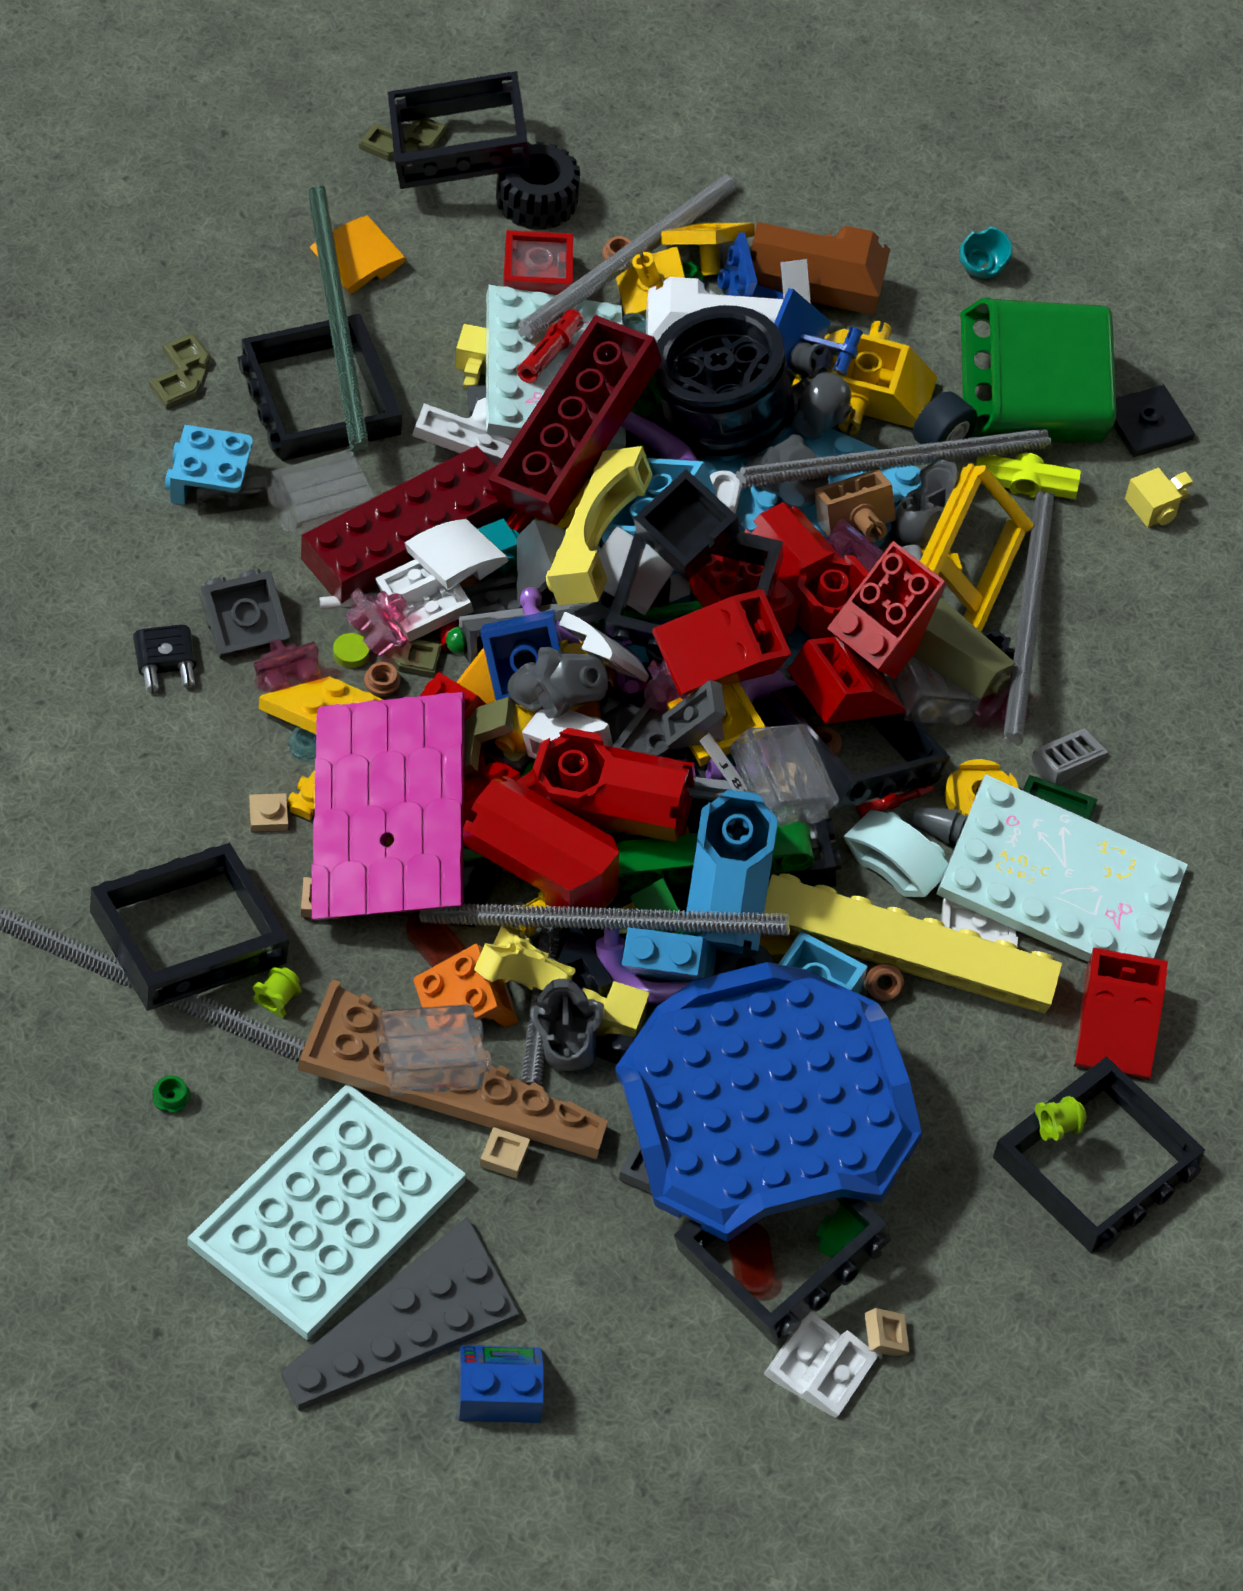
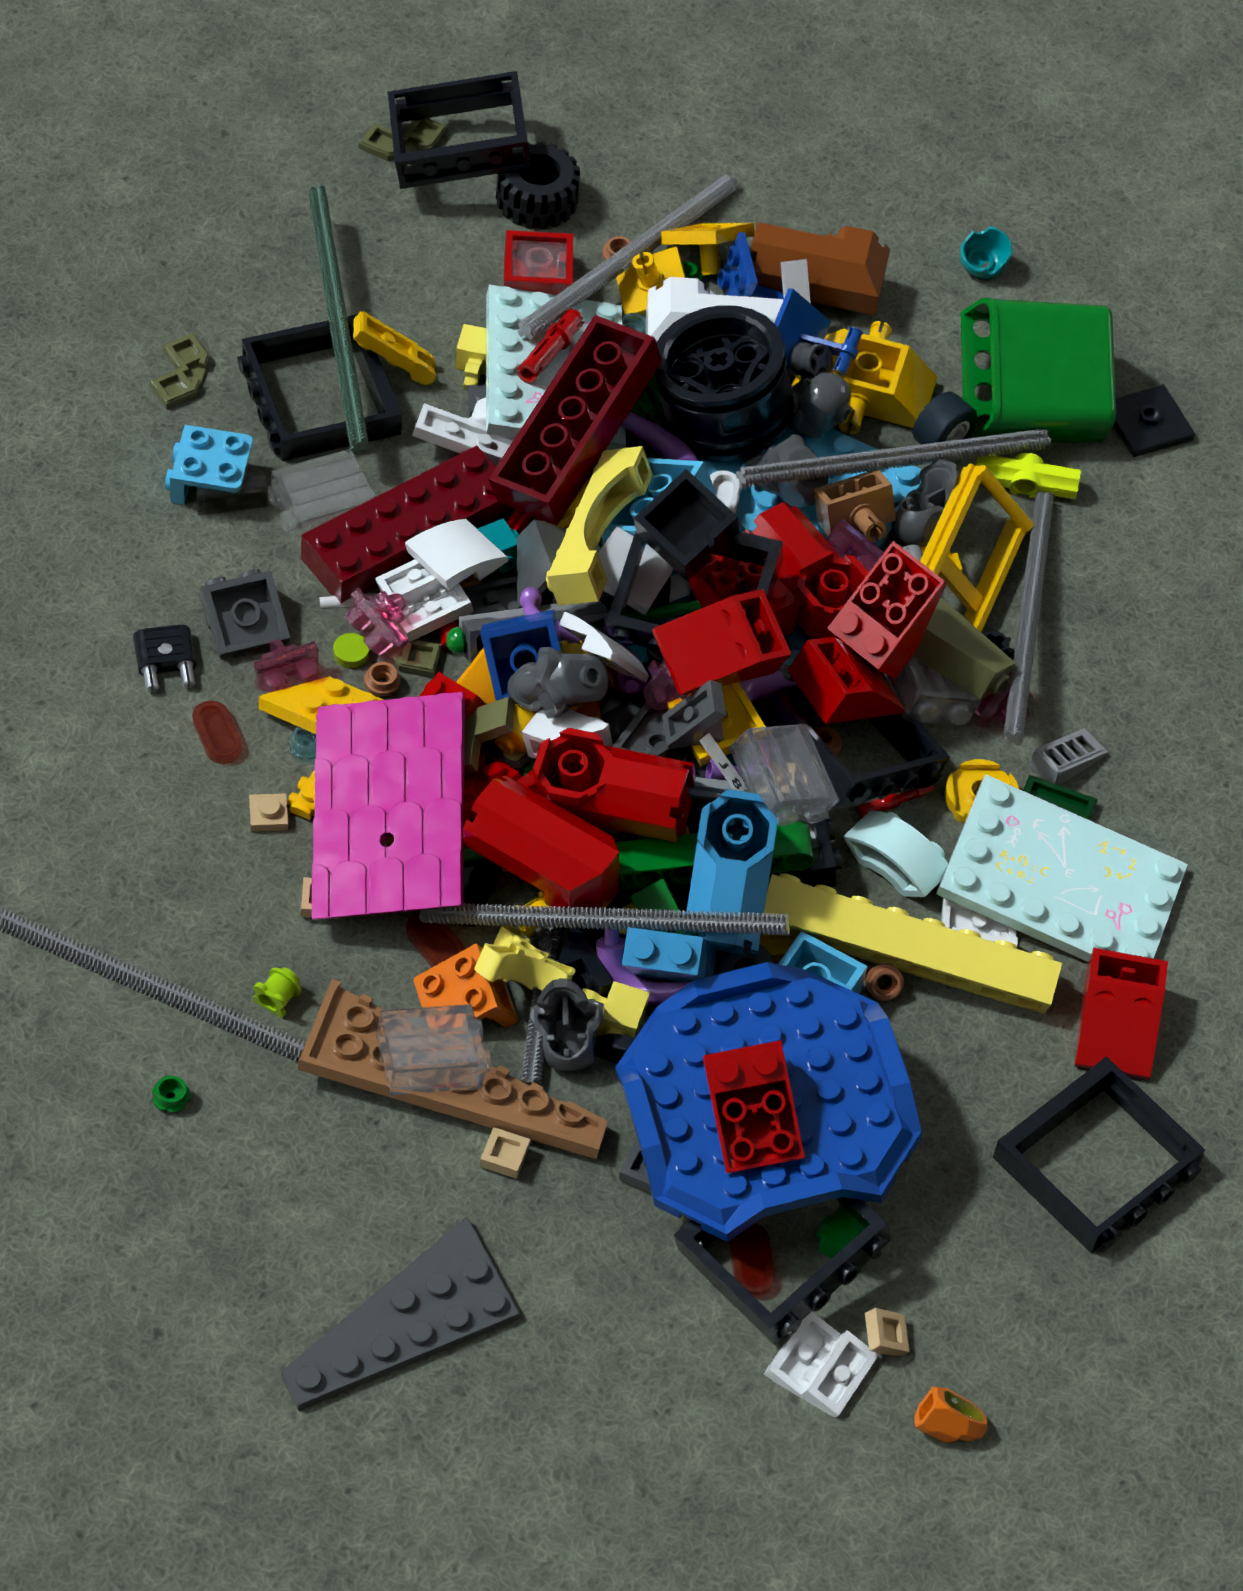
(203, 971): black window -> none
(217, 732): none -> clear red tile
(326, 1211): light aqua plate -> none
(363, 253): light orange slope -> none
(394, 347): none -> yellow hinge
(501, 1384): blue slope -> none
(753, 1106): none -> red slope
(940, 822): dark grey cone -> none
(949, 1417): none -> orange rock
(1060, 1118): lime brick -> none
(1156, 497): light yellow brick -> none

